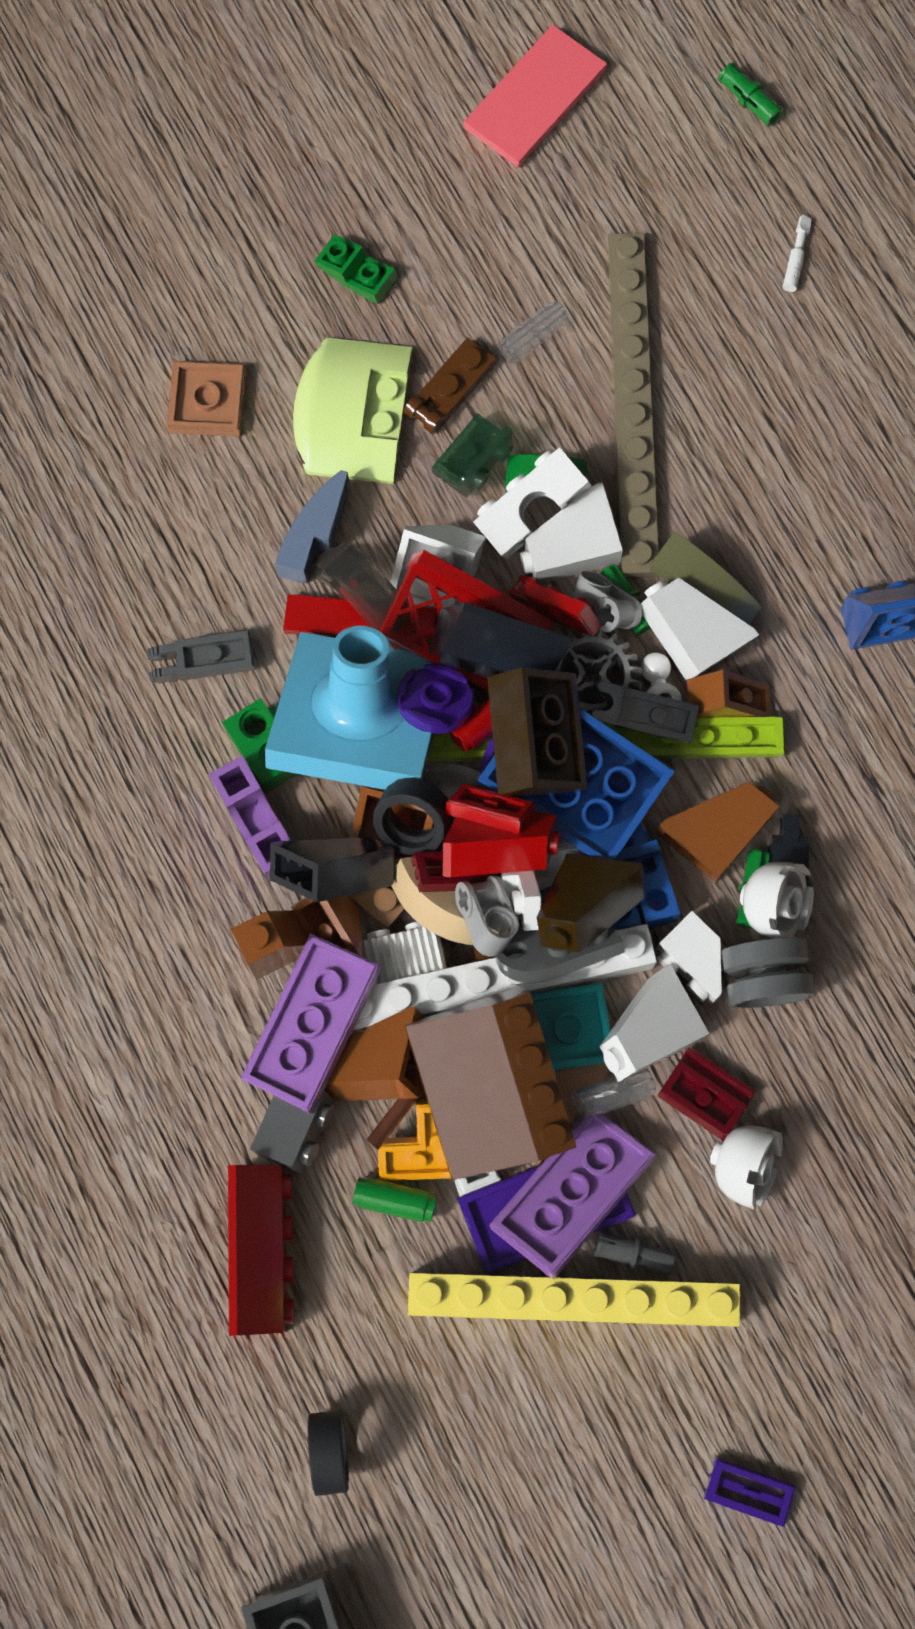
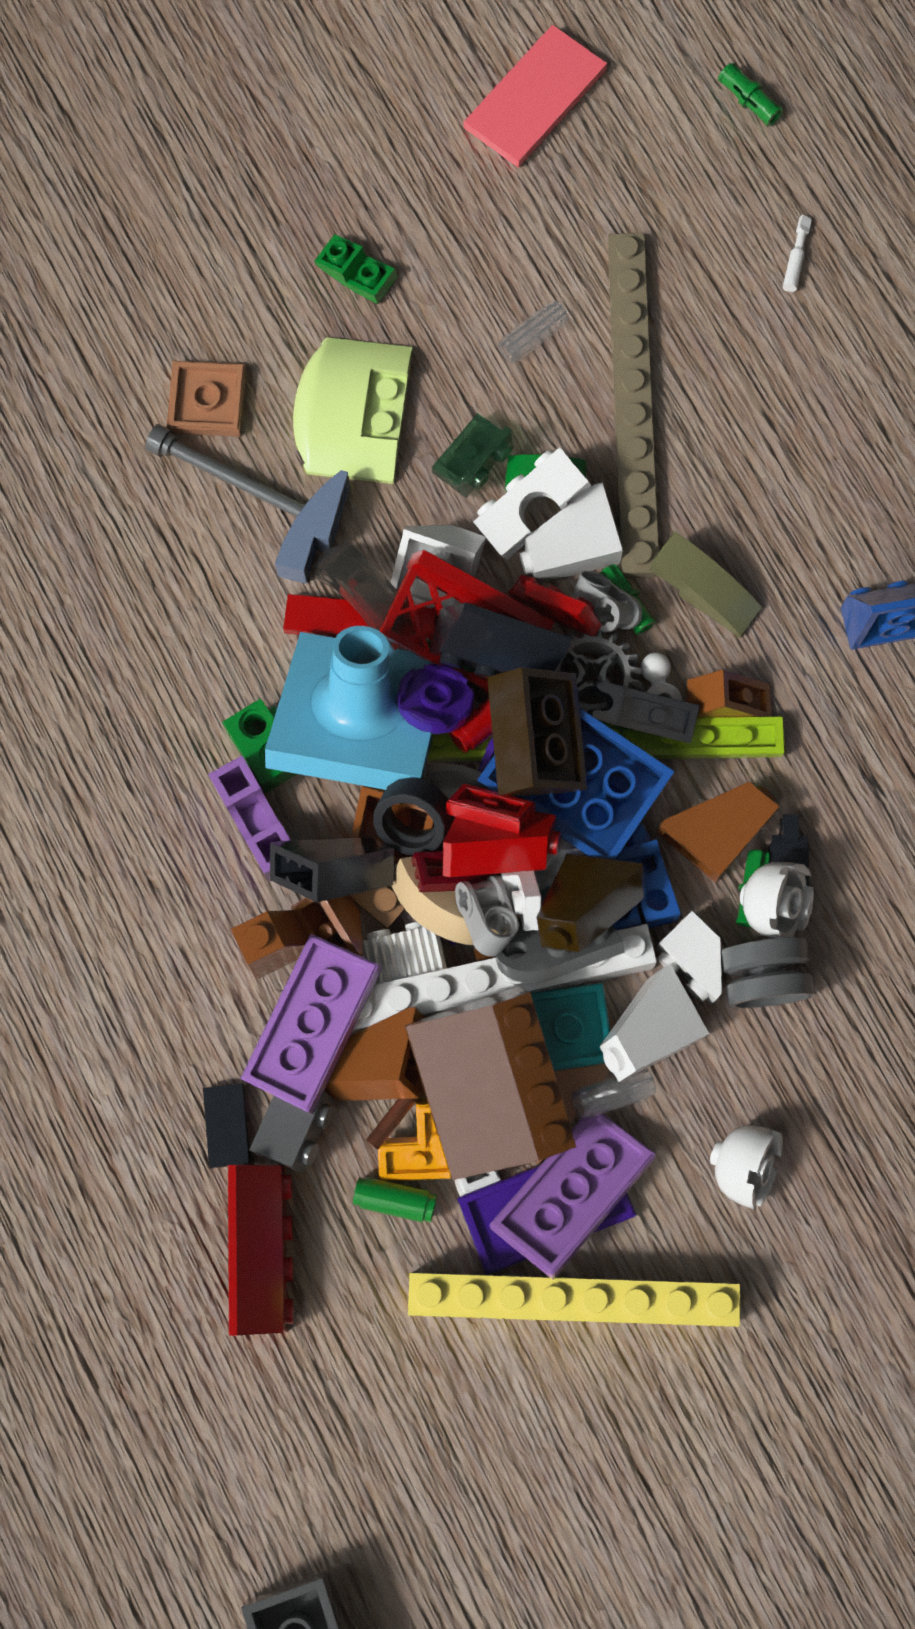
(163, 442): none -> dark grey piece
(204, 657): dark grey hinge -> none
(226, 1126): none -> black tile
(328, 1453): black tyre -> none
(450, 385): reddish brown plate -> none
(634, 1253): dark grey axle -> none
(693, 626): white slope -> none
(706, 1094): dark red plate -> none
(715, 1480): dark purple tile -> none

